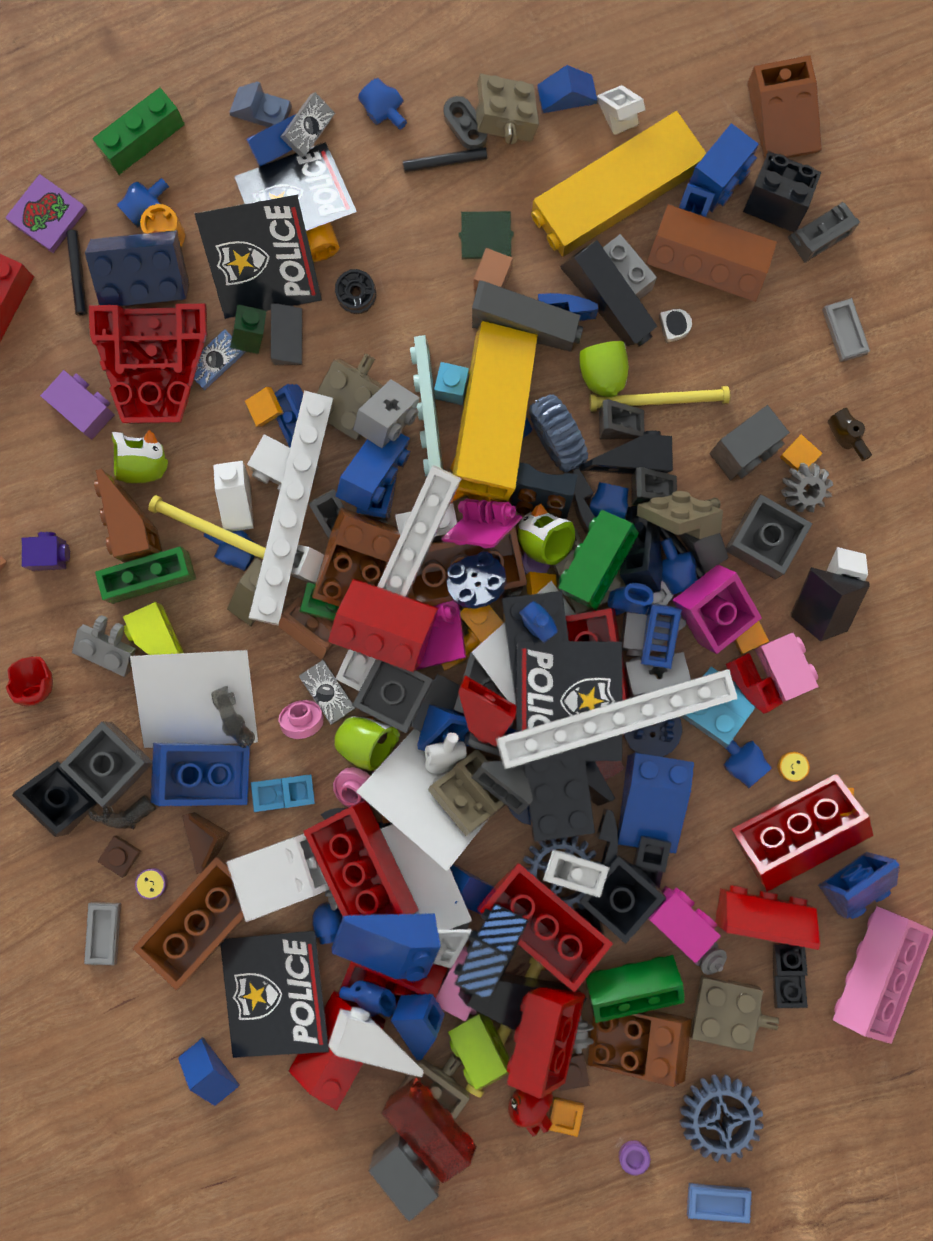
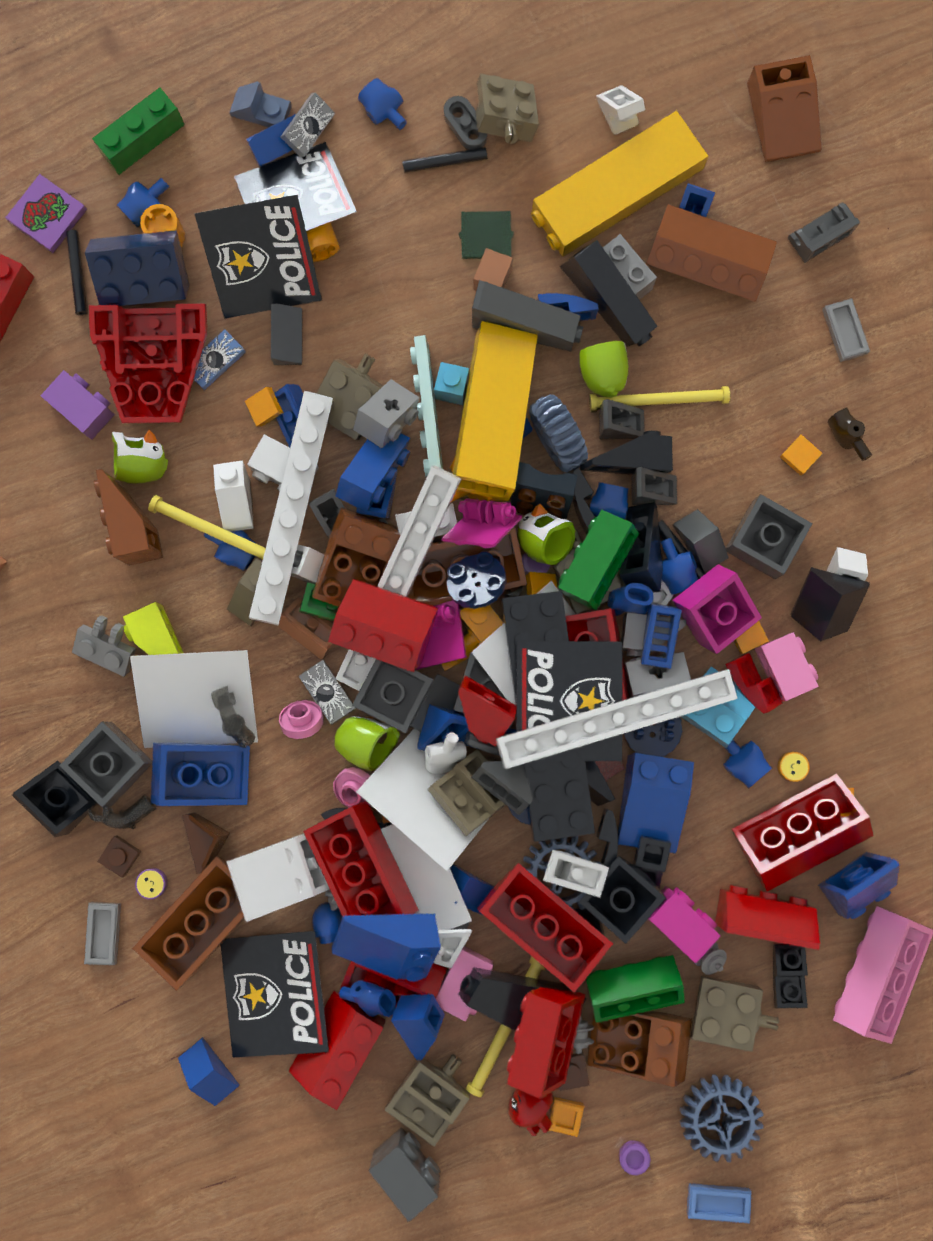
(29, 681): red hair -> none
(44, 552): dark purple brick -> none
(145, 575): green brick -> none
(248, 329): dark green brick -> none
(282, 793): dark azure slope -> none
(344, 289): black wheel -> none
(364, 1041): white slope -> none
(429, 1130): clear red brick -> none
(479, 1051): lime brick -> none
(490, 951): container -> none
(538, 621): blue piece -> none
(566, 90): blue slope -> none
(675, 324): tile -> none
(684, 514): dark tan plate -> none
(725, 165): blue brick -> none
(754, 439): dark grey brick -> none
(782, 192): black slope -> none
(818, 483): light grey gear -> none

